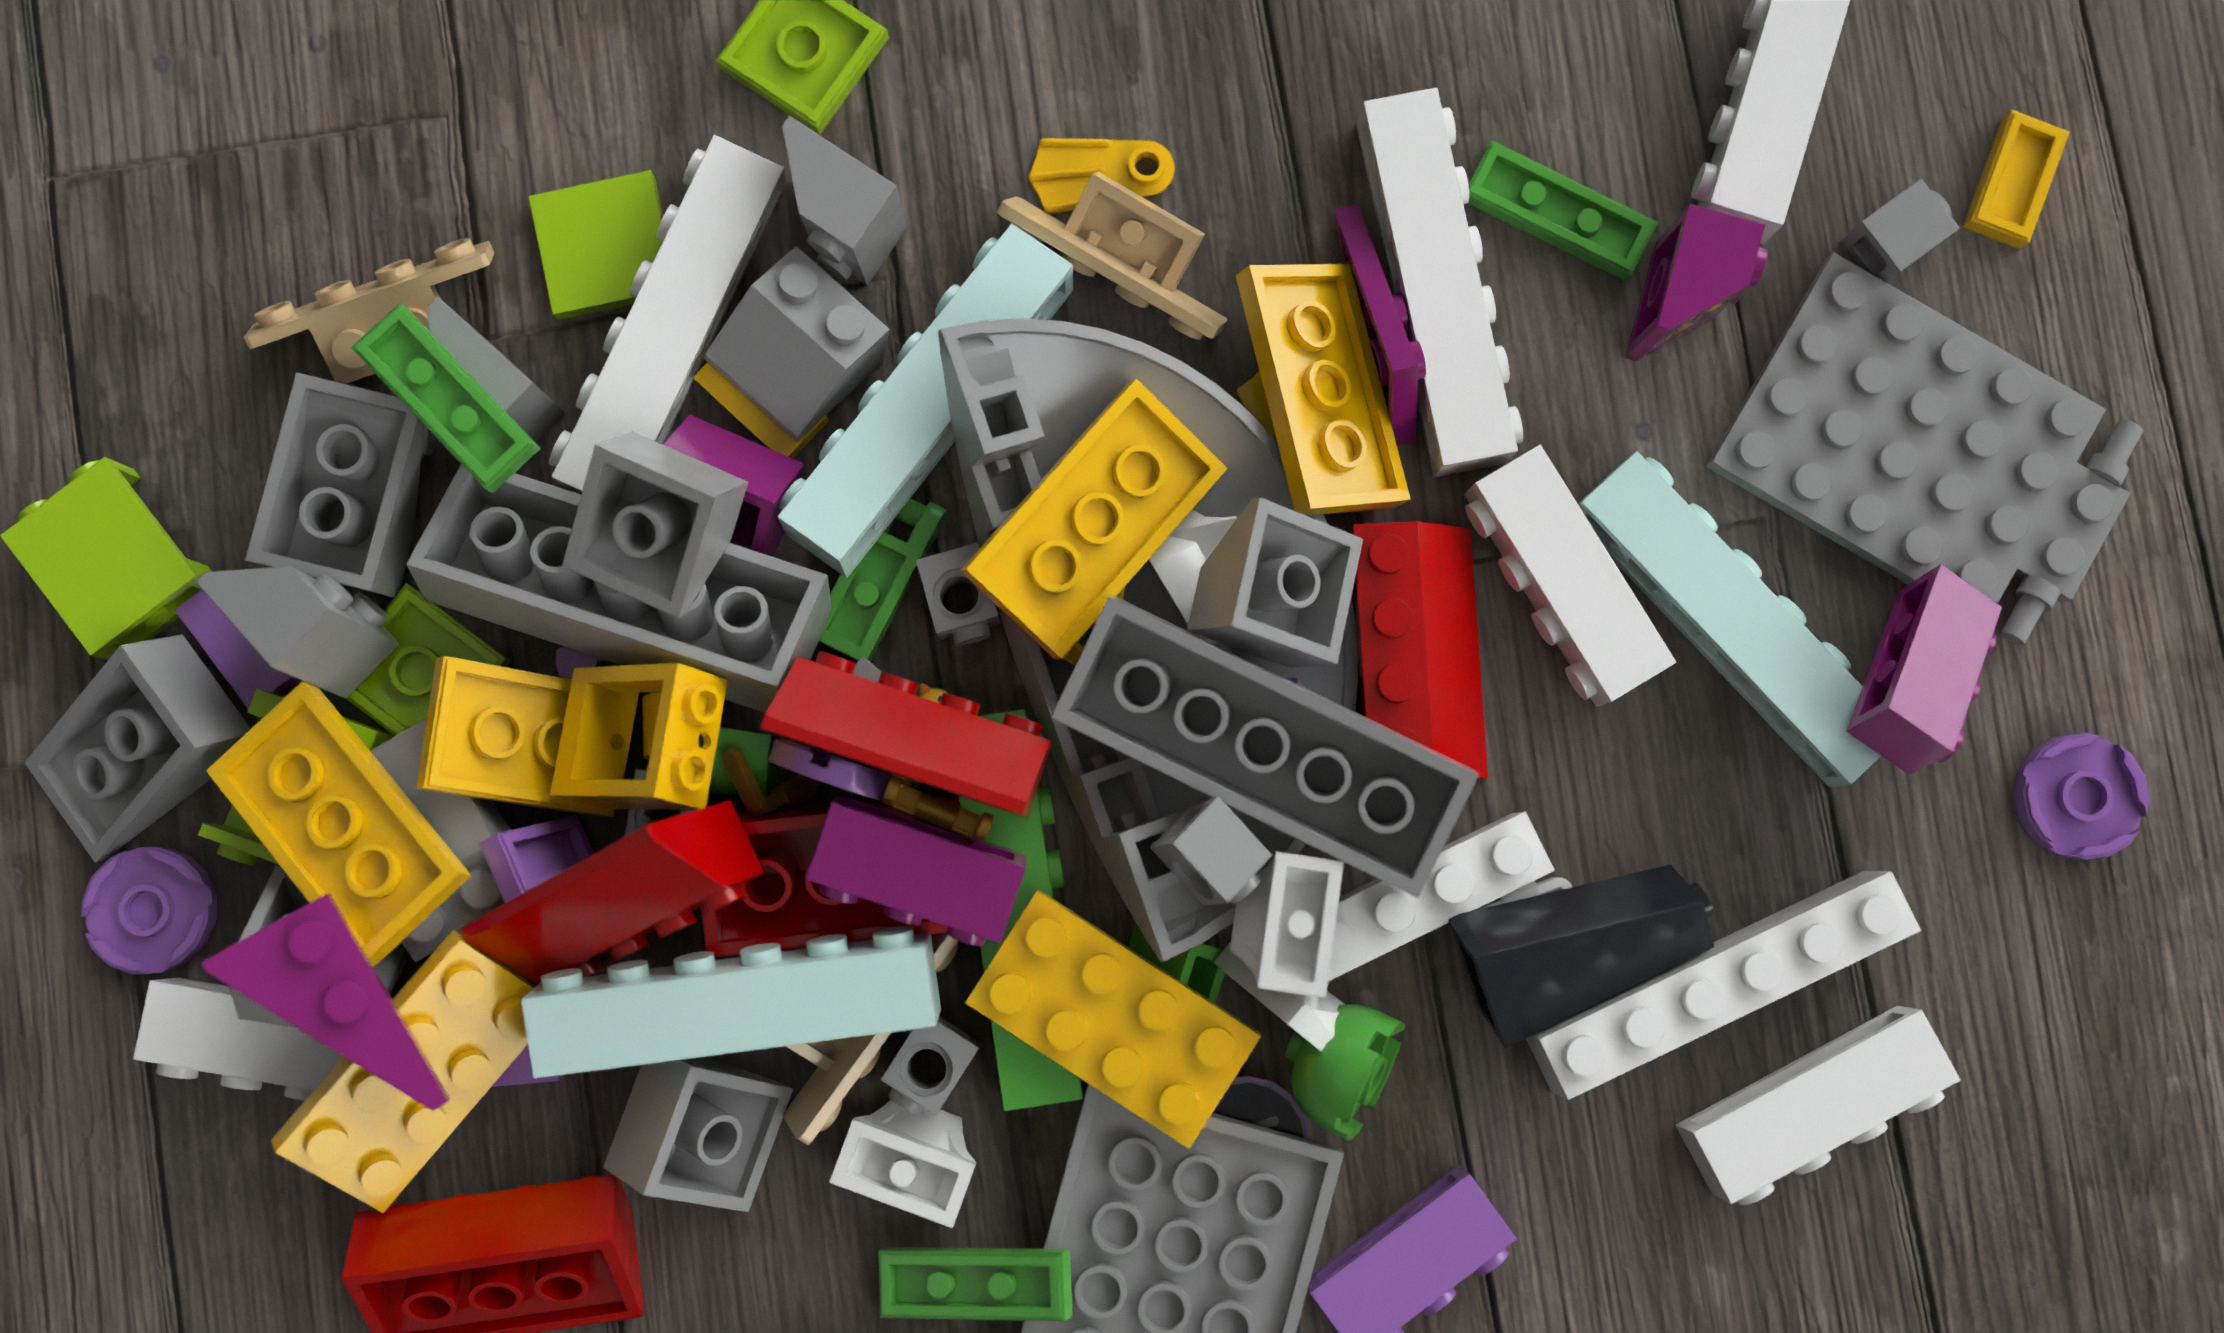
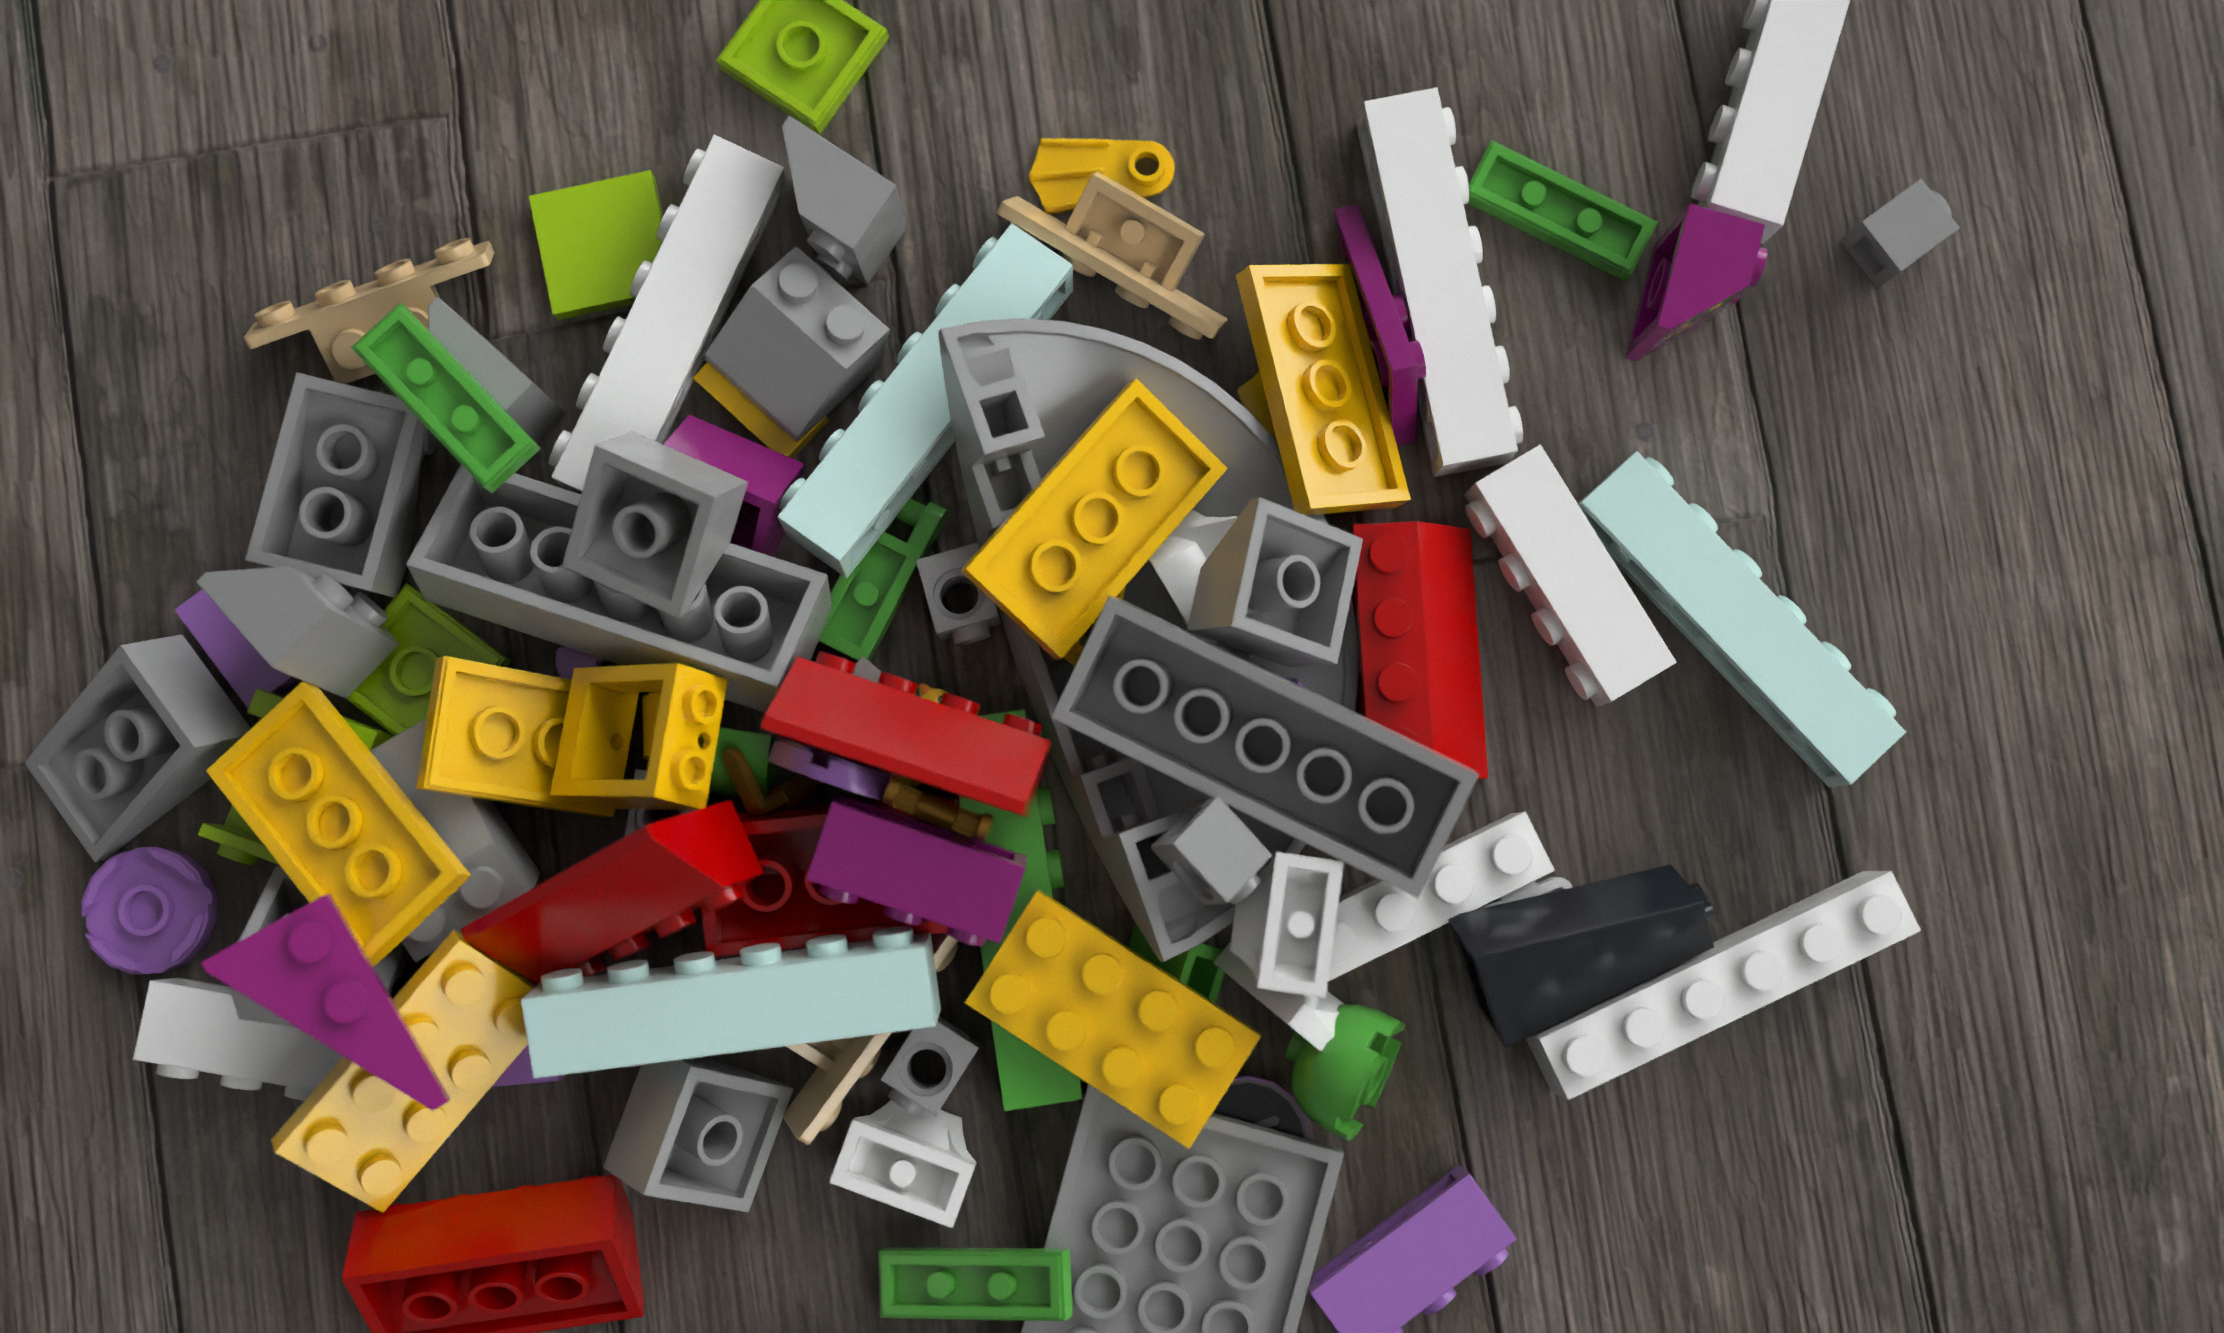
(104, 559): lime panel -> none
(535, 854): medium lavender tile -> none
(1818, 1104): white brick -> none
(1926, 447): light grey plate -> none
(1926, 671): brick -> none
(2016, 179): yellow tile -> none
(2081, 796): medium lavender tile -> none

